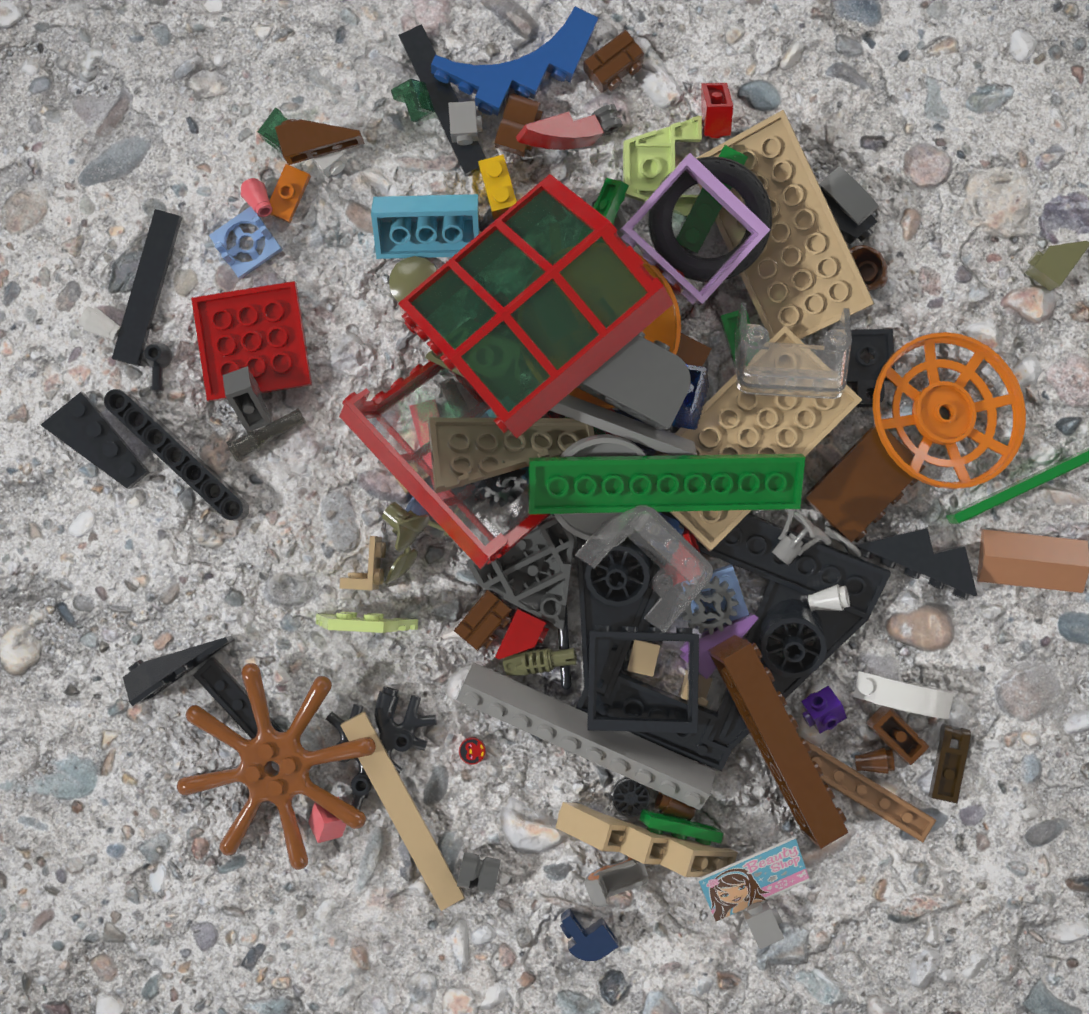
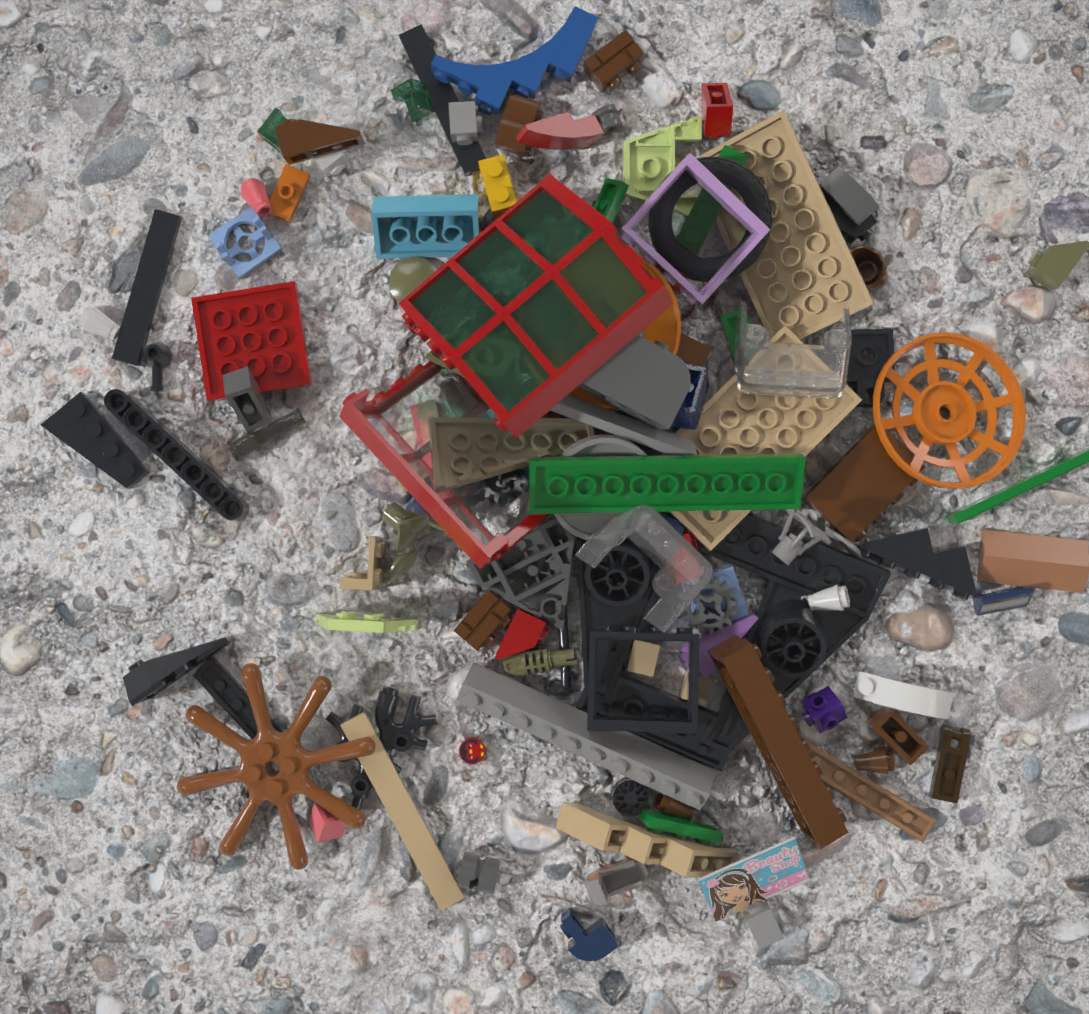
(1002, 600): none -> slope

